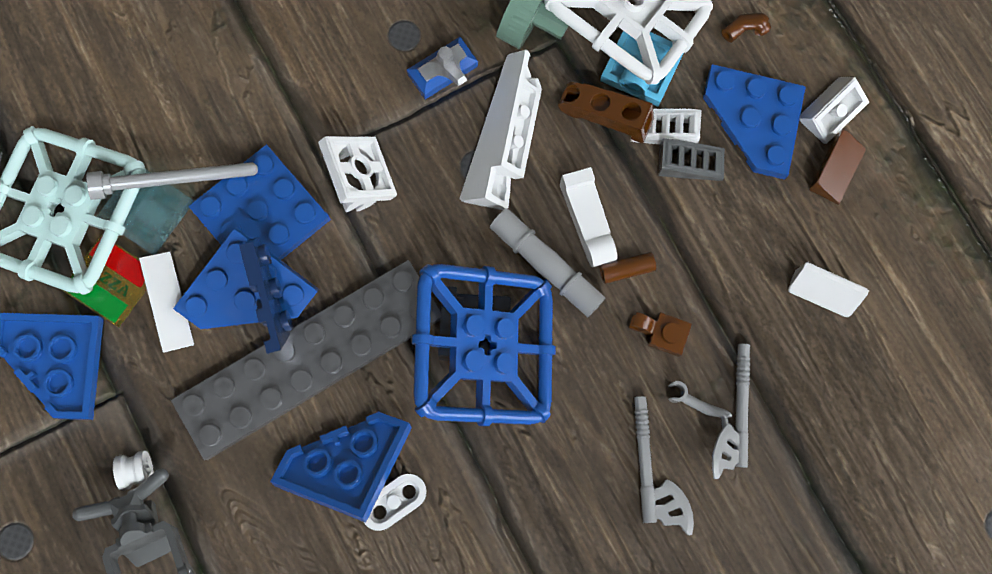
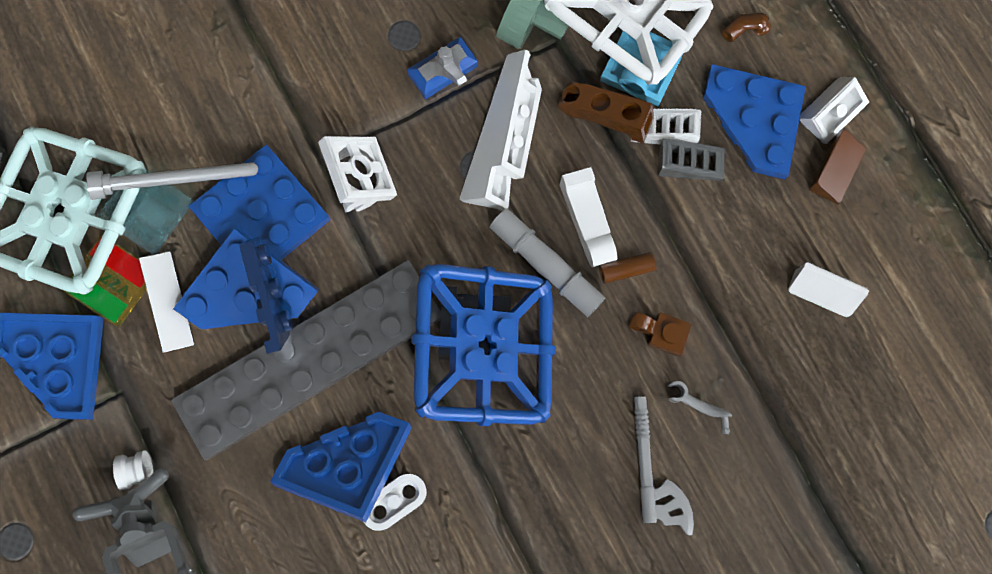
(739, 437): light grey piece -> none

